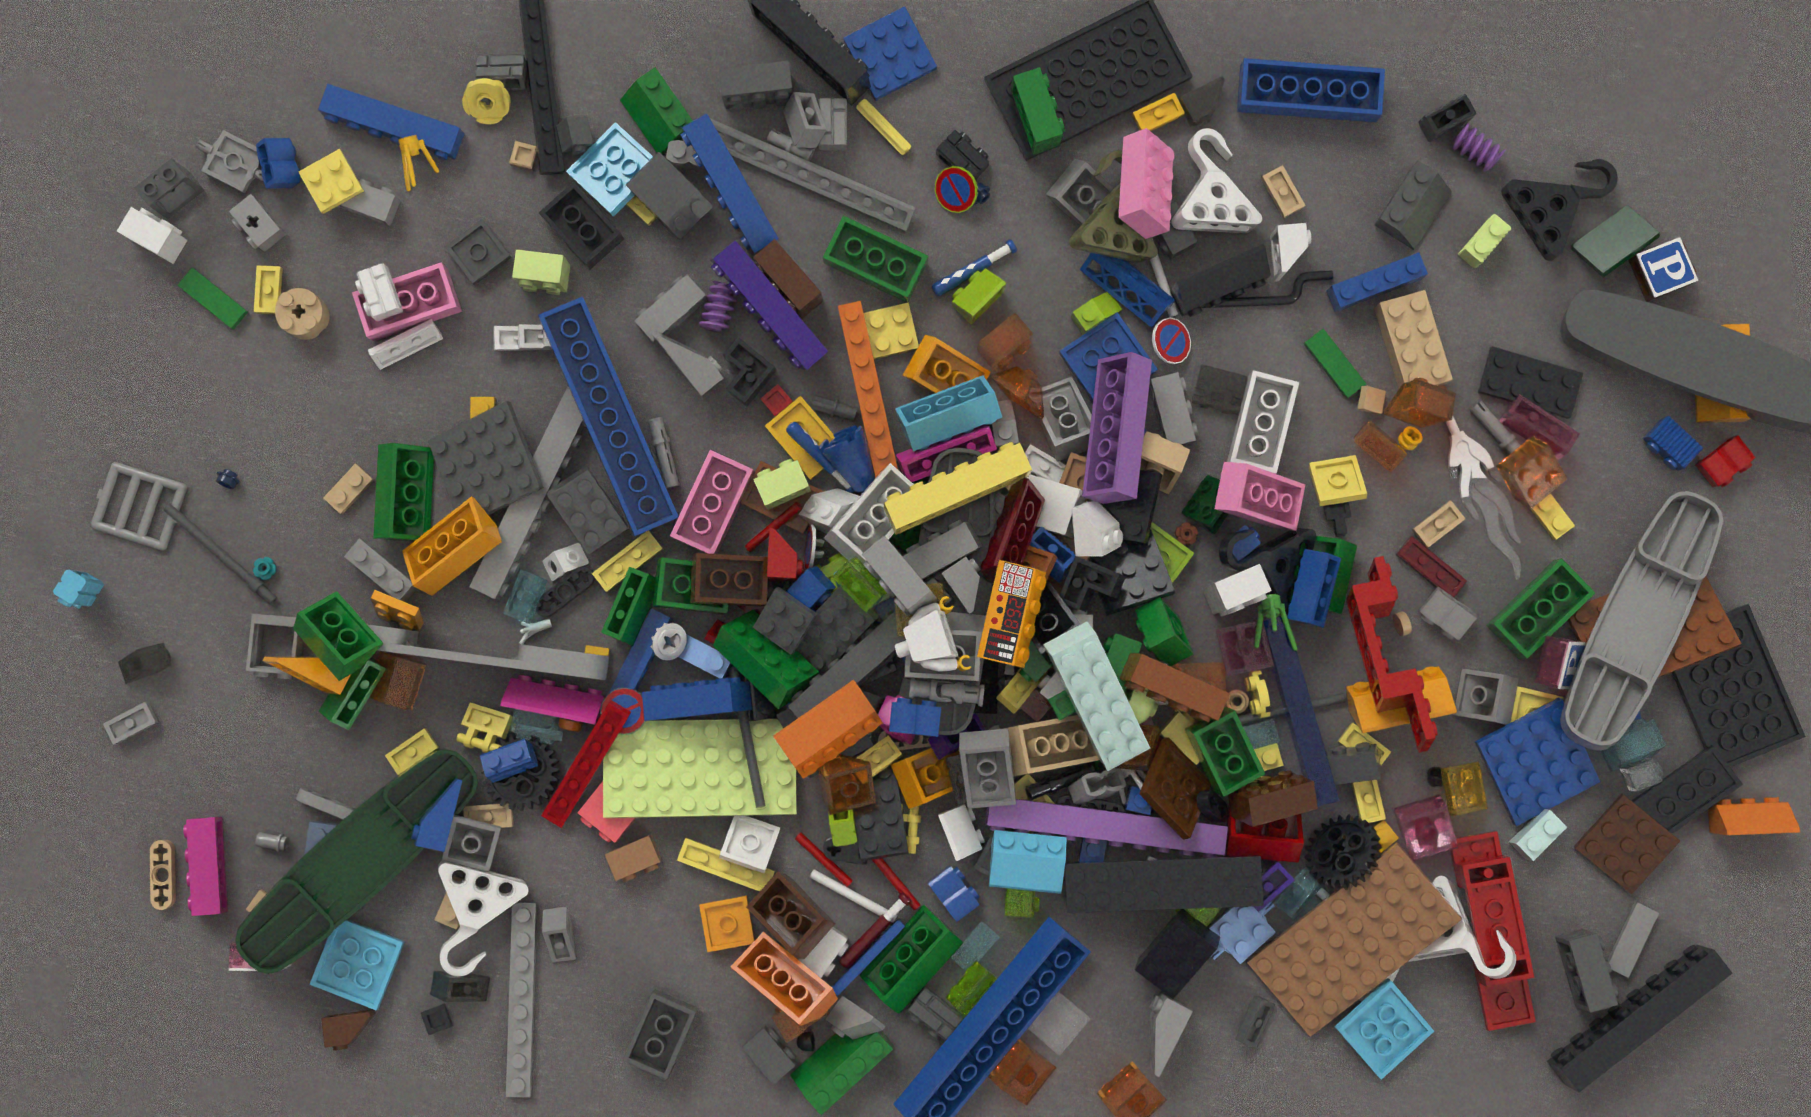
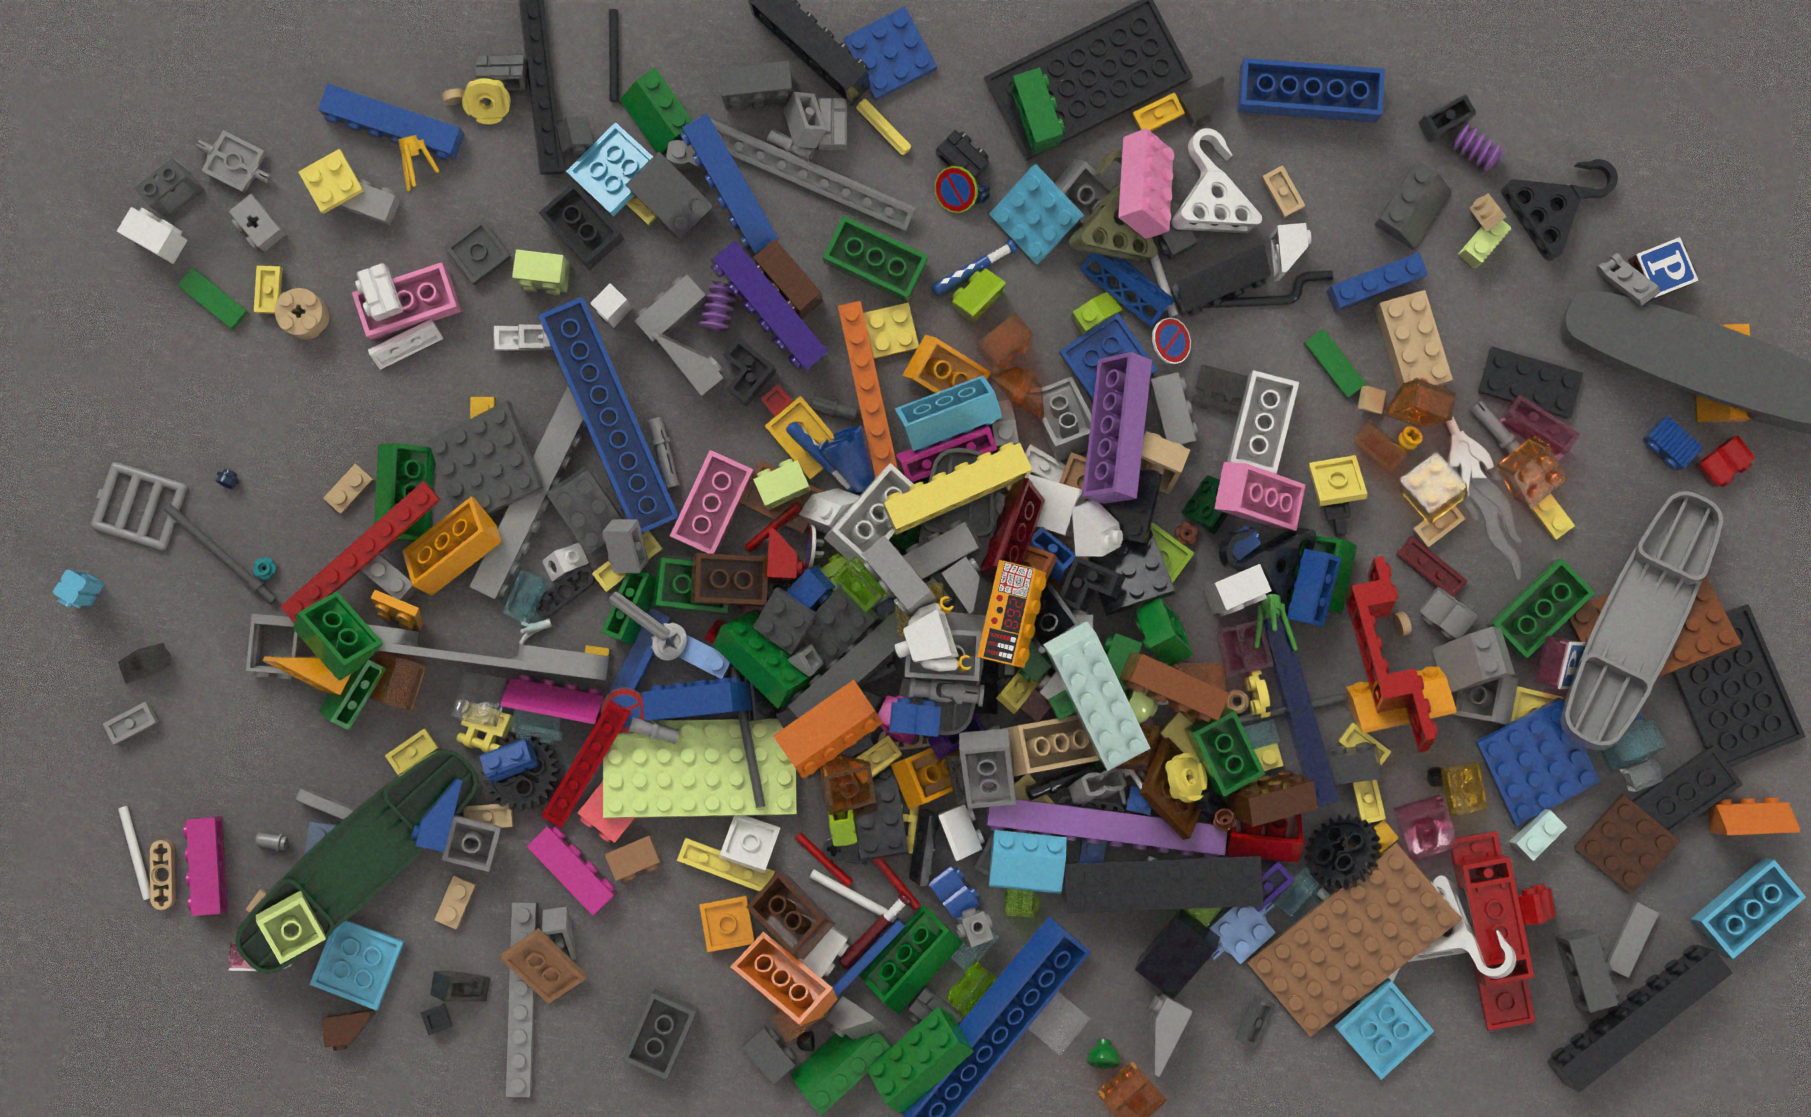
(135, 852): none -> white piece
(278, 163): blue brick -> none
(290, 927): none -> yellowish green brick
(363, 549): none -> red plate
(453, 96): none -> tan tile
(470, 920): white piece -> none
(479, 699): none -> clear plate
(523, 155): tan tile -> none
(543, 966): none -> medium nougat plate
(571, 725): orange tile -> none
(572, 870): none -> dark pink brick
(611, 305): none -> white panel
(613, 55): none -> black bar
(625, 546): none -> light grey brick
(639, 616): none -> light grey axle
(653, 730): none -> light grey pin
(806, 660): none -> light grey slope
(920, 1060): none -> green brick
(923, 847): none -> black plate
(980, 933): none -> light grey brick
(1022, 1072): clear orange slope -> none
(1036, 214): none -> medium azure plate
(1103, 1055): none -> green brick
(1177, 770): none -> light yellow plate
(1225, 815): none -> copper plate
(1433, 487): none -> clear yellow brick
(1474, 659): none -> light grey slope
(1487, 212): none -> tan plate
(1537, 904): none -> red brick
(1615, 241): tile -> none
(1628, 280): none -> light grey plate
(1748, 908): none -> medium azure brick

